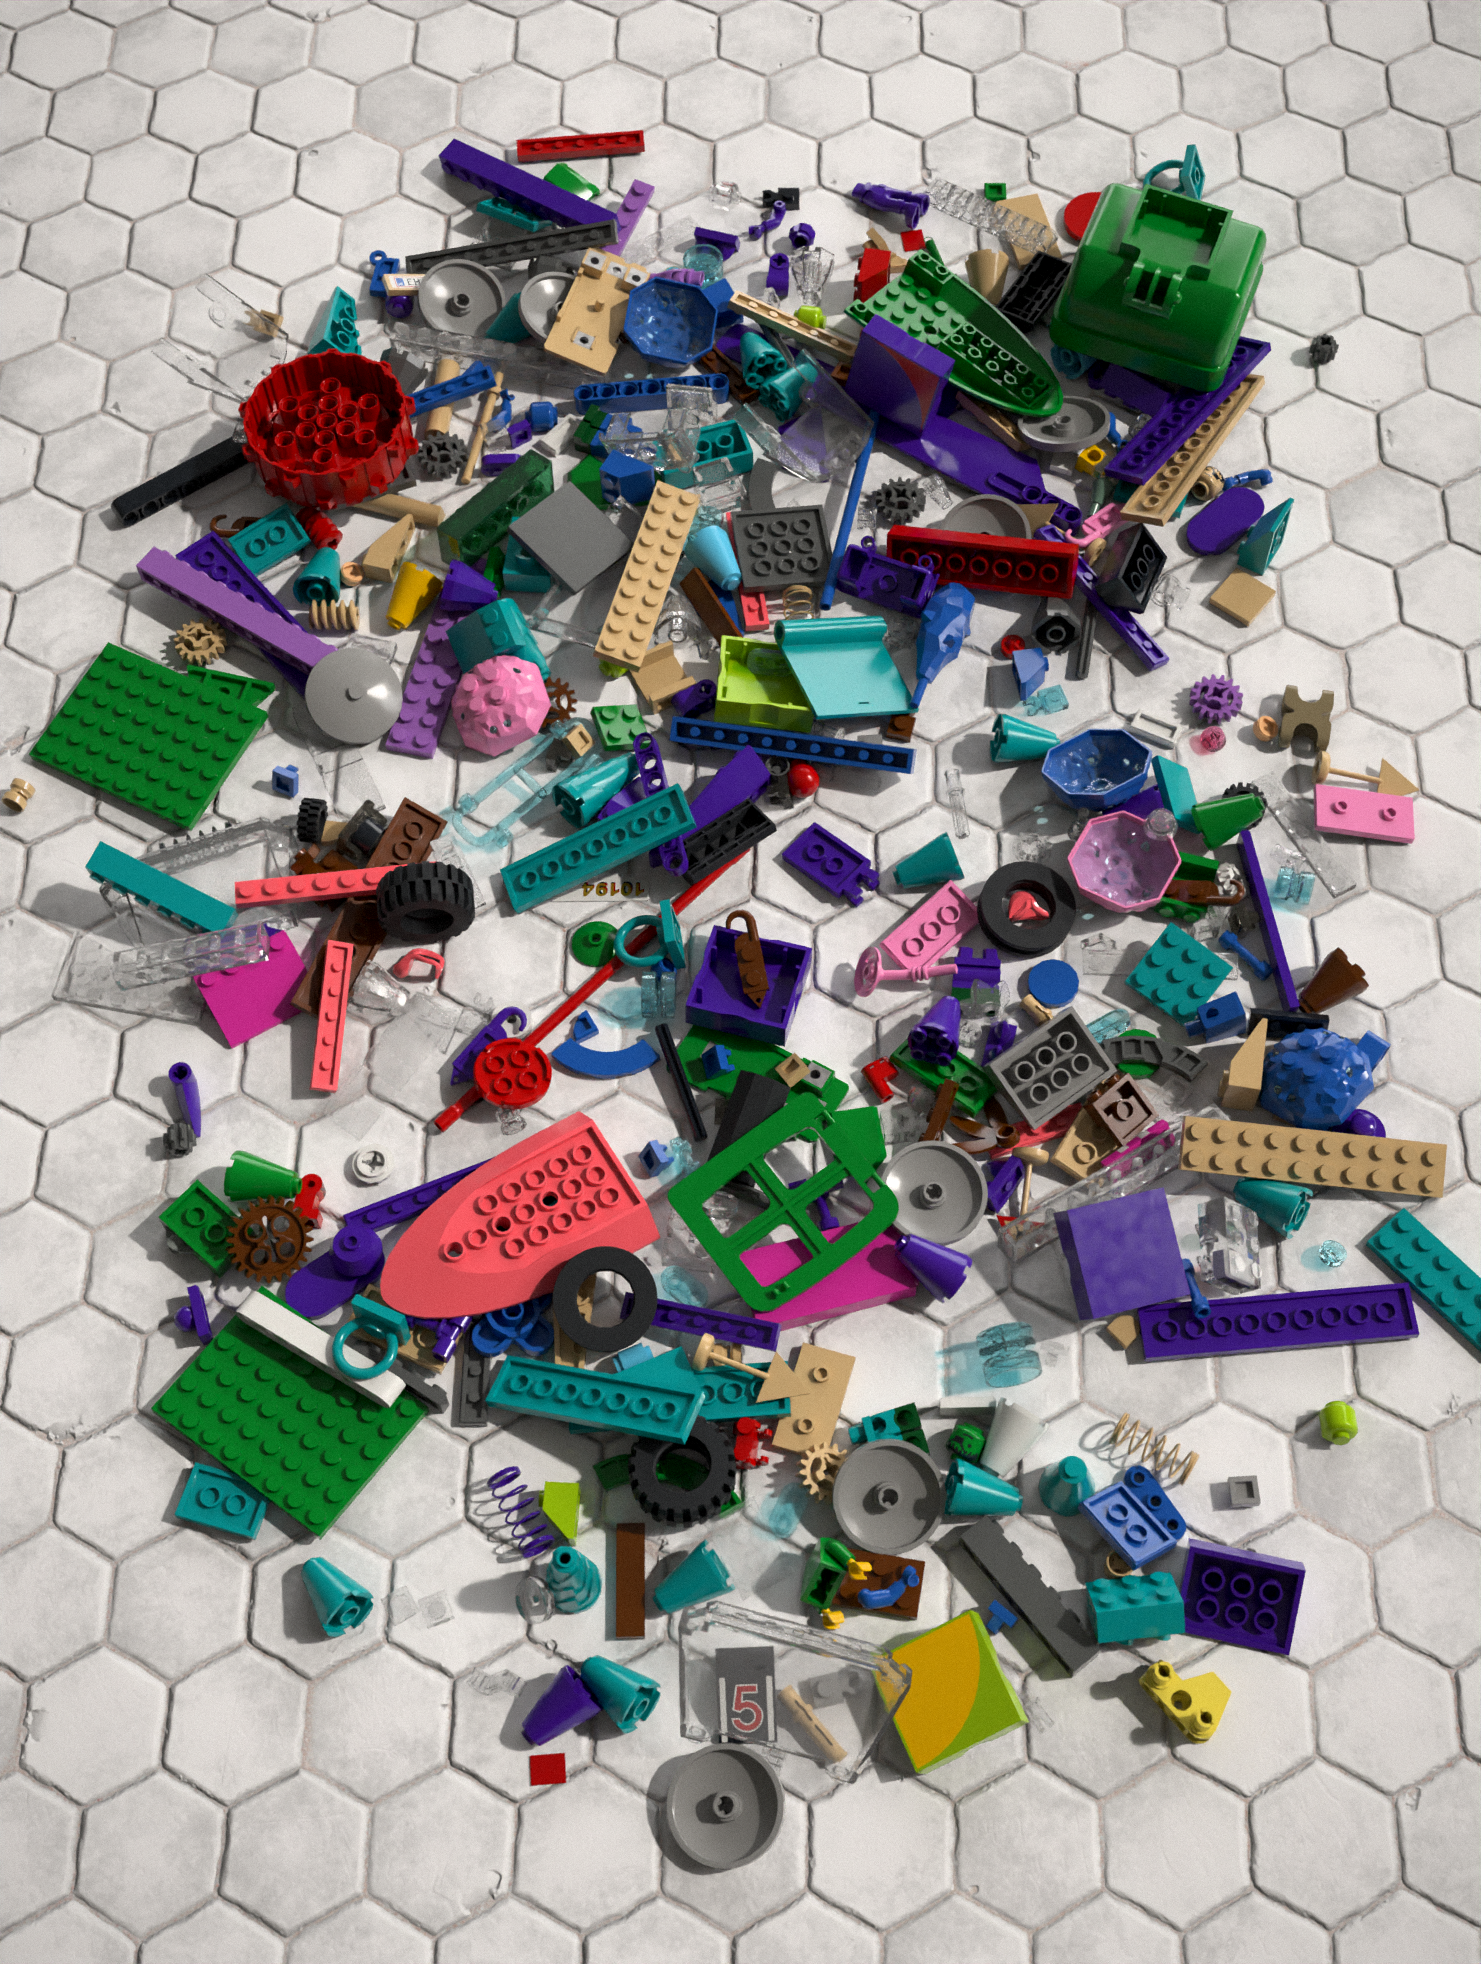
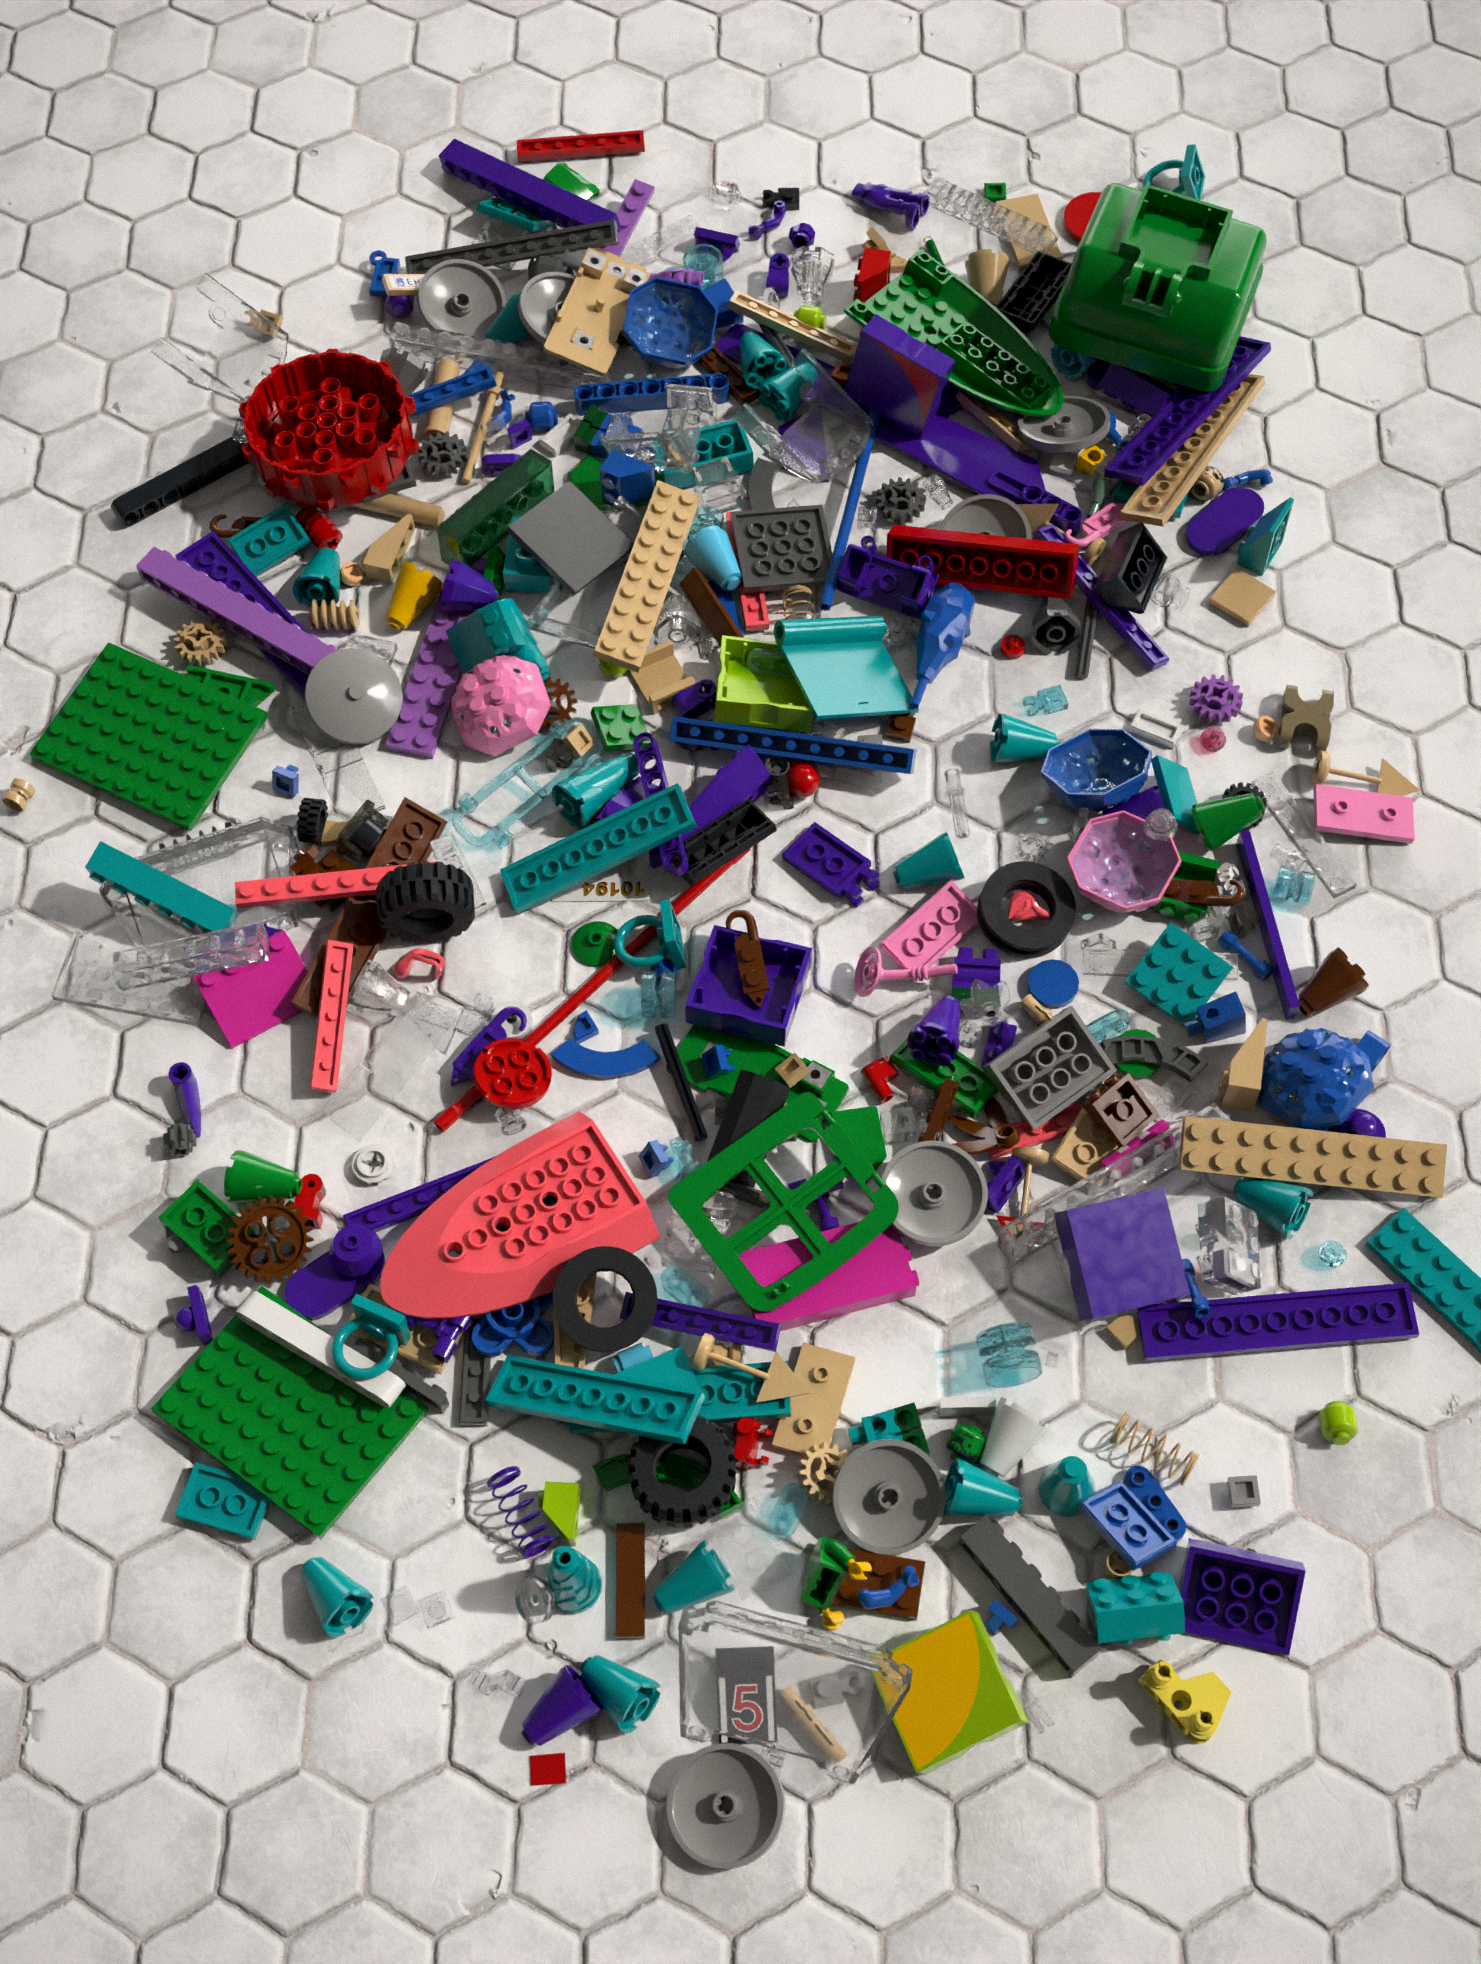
(337, 326): teal wedge -> none
(913, 240): red sticker -> none
(933, 1265): dark purple cone -> none
(1029, 670): slope -> none
(1285, 1022): black plate -> none
(1323, 348): dark grey gear -> none

